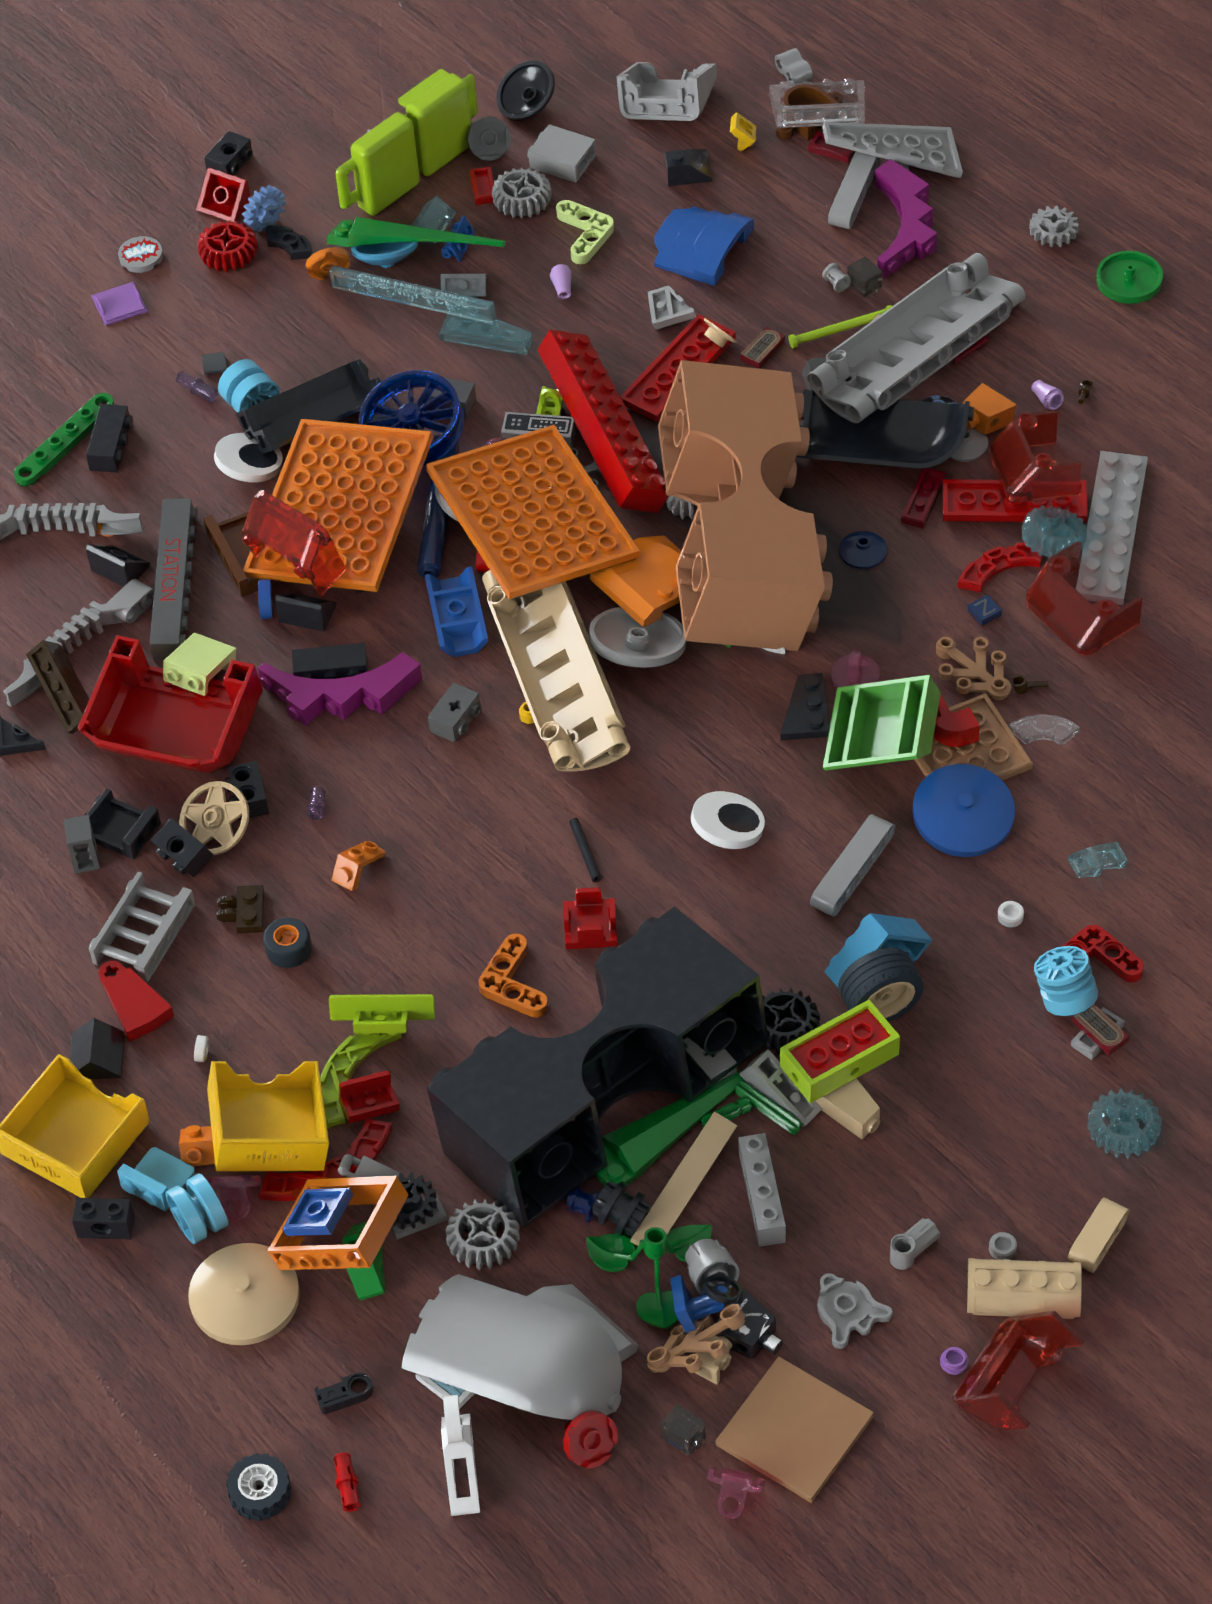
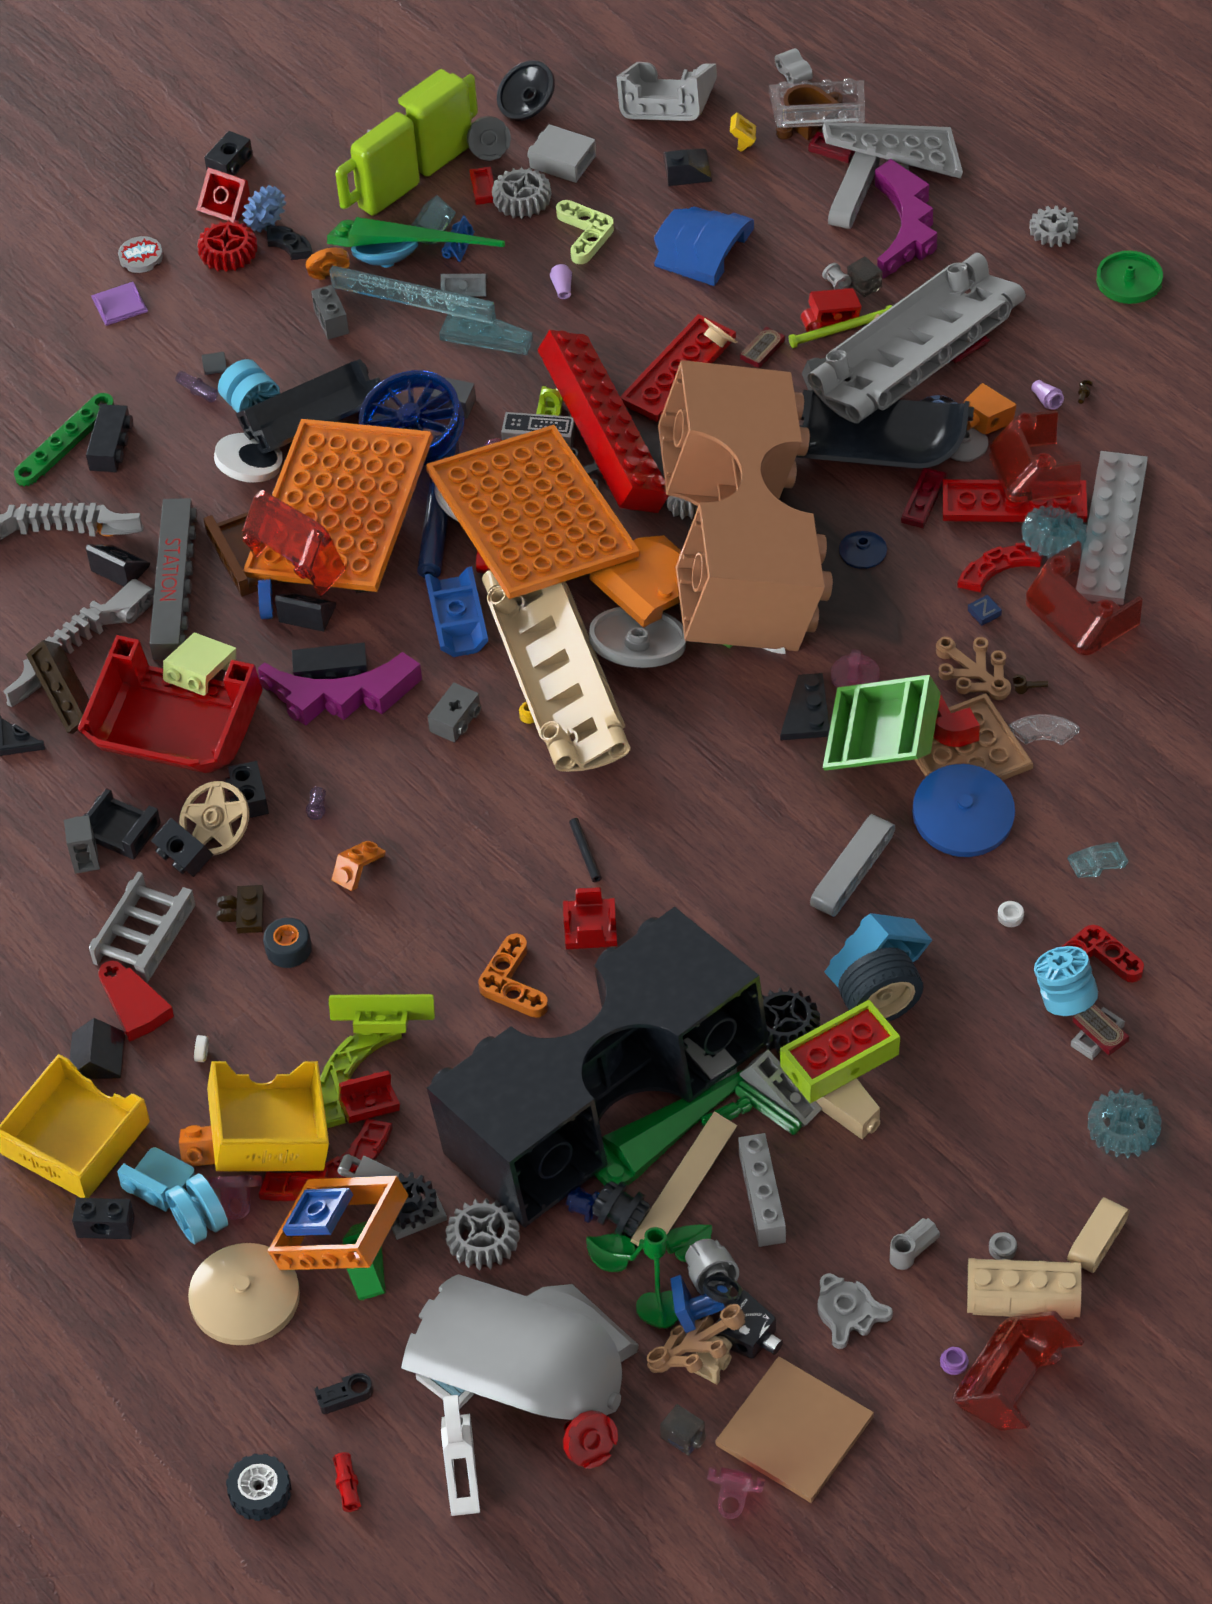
(330, 312): none -> dark grey brick
(668, 308): light grey wing -> none
(727, 820): white piece -> none
(830, 308): none -> red hinge

